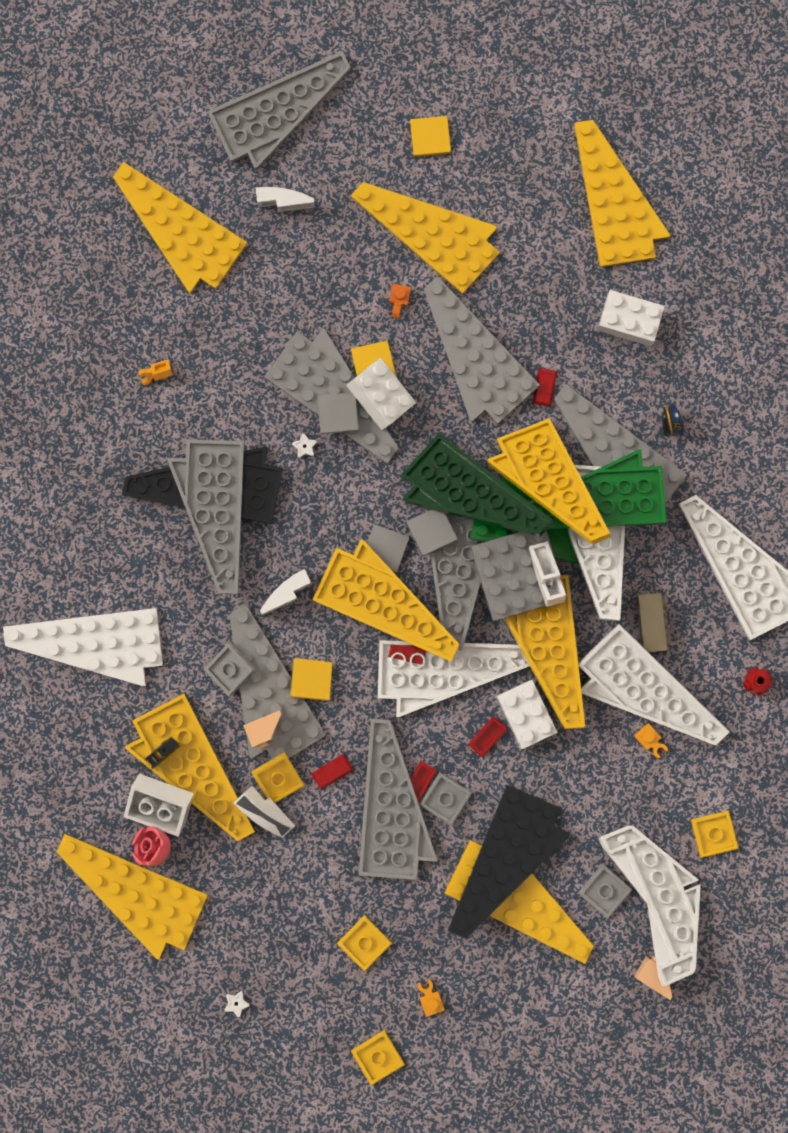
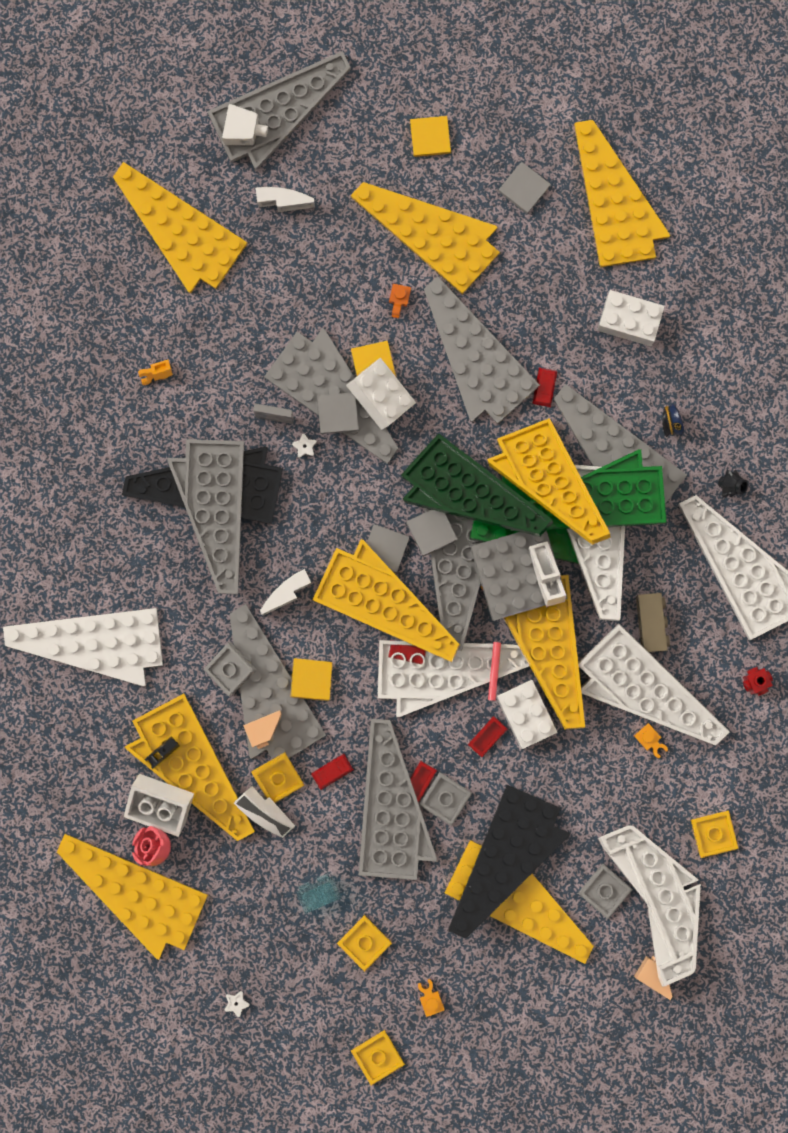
(242, 127): none -> white torso
(273, 413): none -> light grey tile
(318, 893): none -> clear light blue brick
(494, 671): none -> coral bar
(524, 187): none -> light grey tile
(732, 484): none -> black rock

